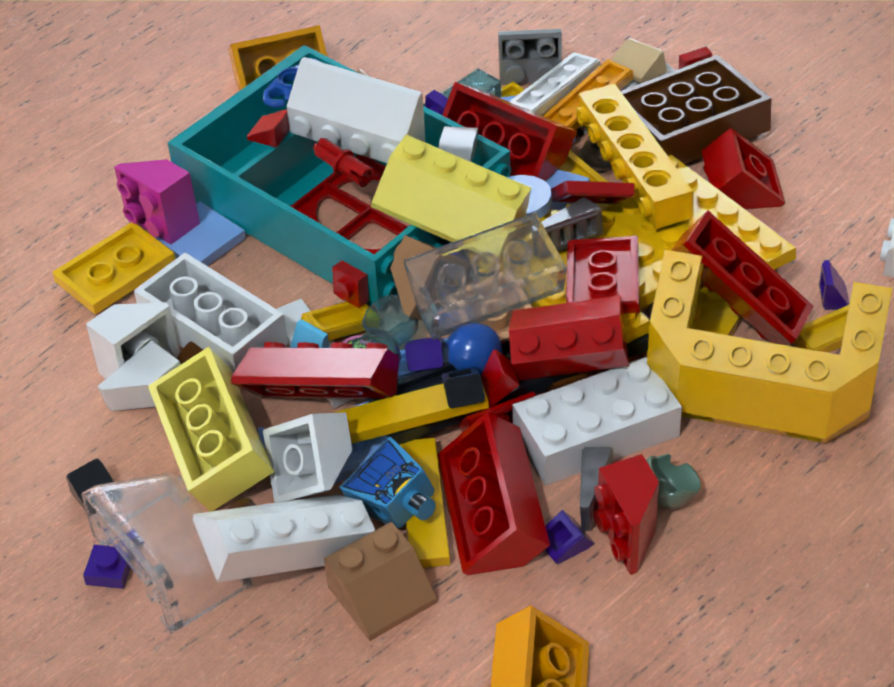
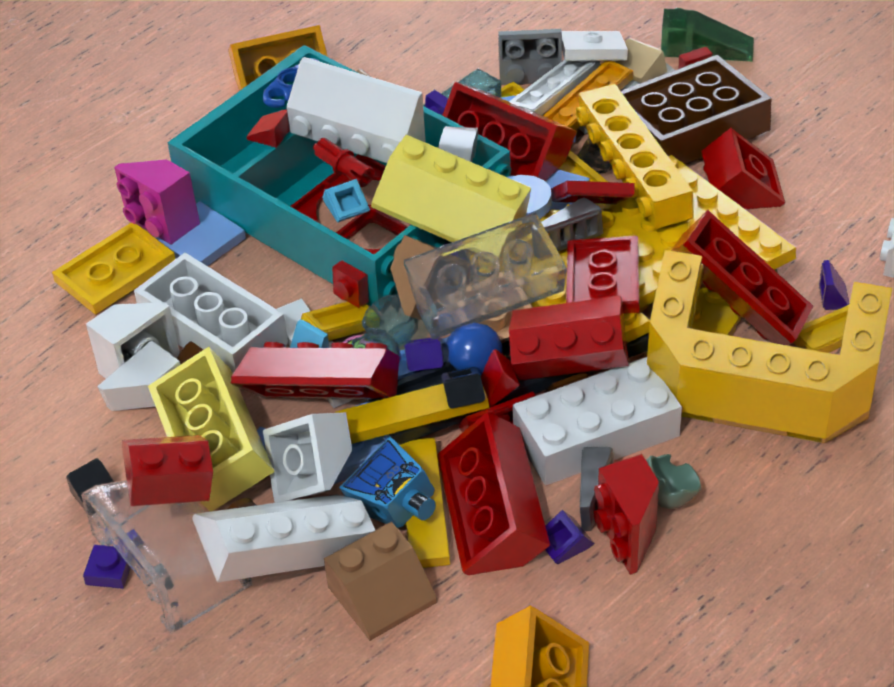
(167, 470): none -> red slope
(345, 200): none -> medium azure slope
(593, 46): none -> white plate
(692, 30): none -> clear green slope

